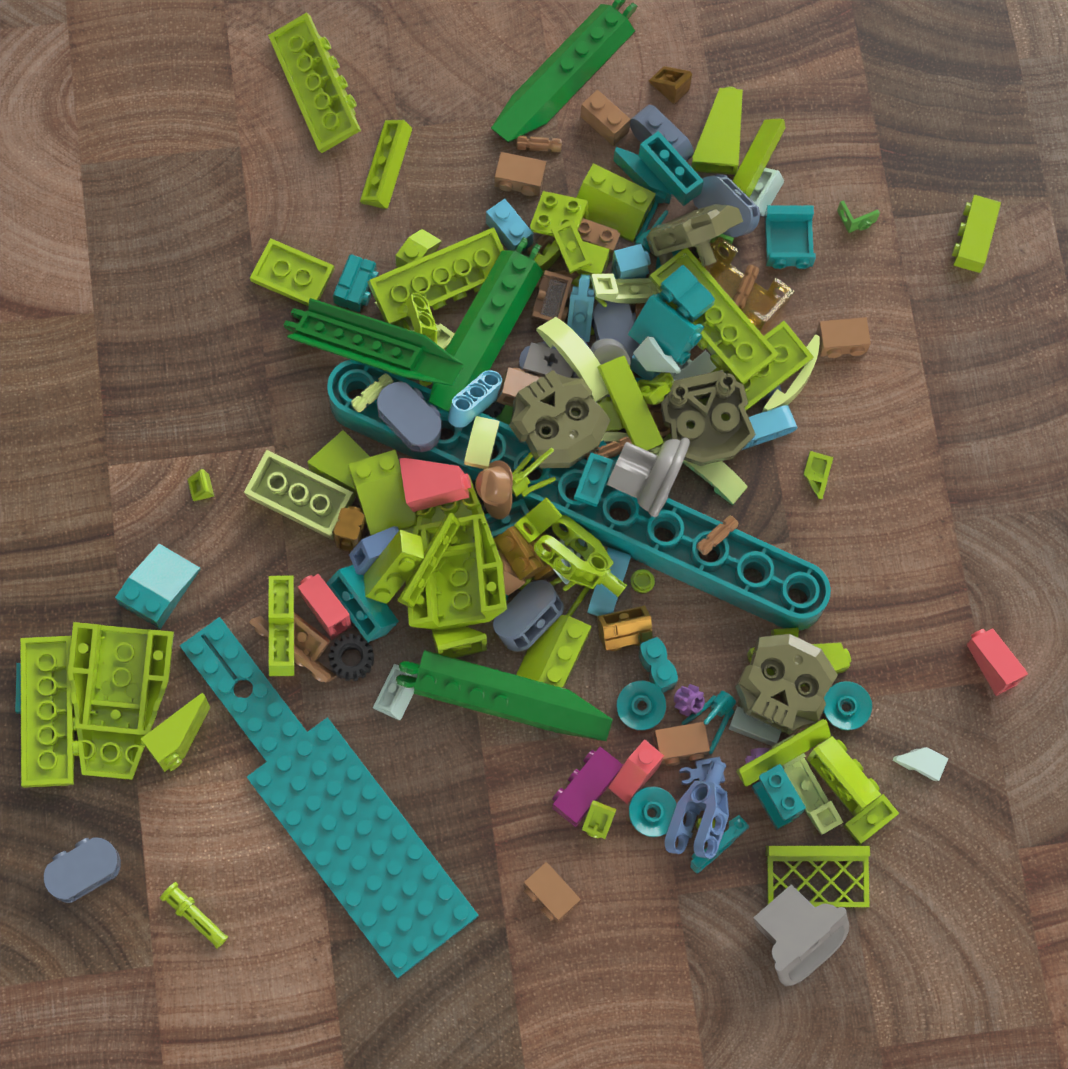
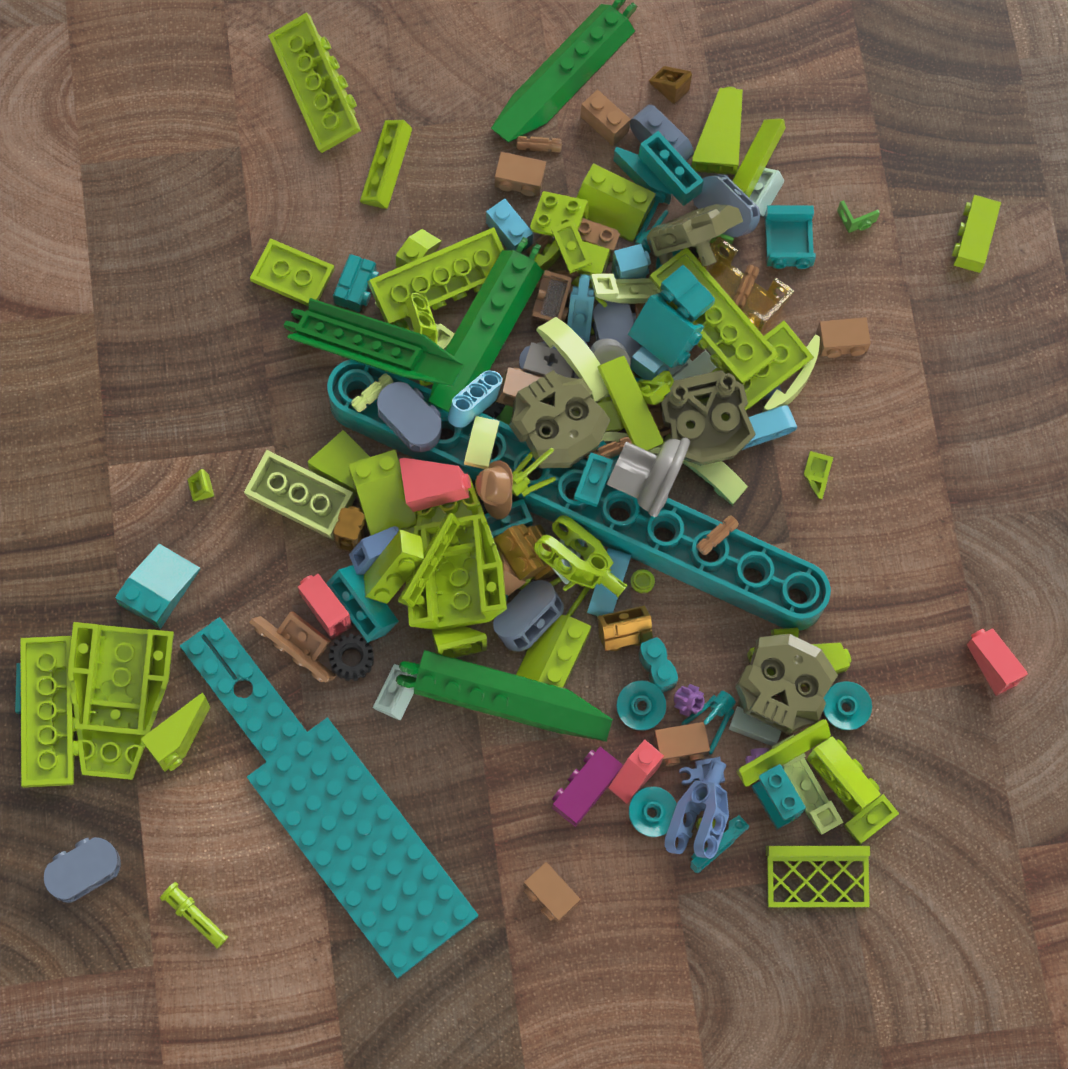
(281, 625): lime slope -> none
(538, 520): lime bracket -> none
(598, 820): lime bracket -> none
(654, 359): light aqua slope -> none
(801, 934): light grey piece -> none
(923, 761): light aqua slope -> none

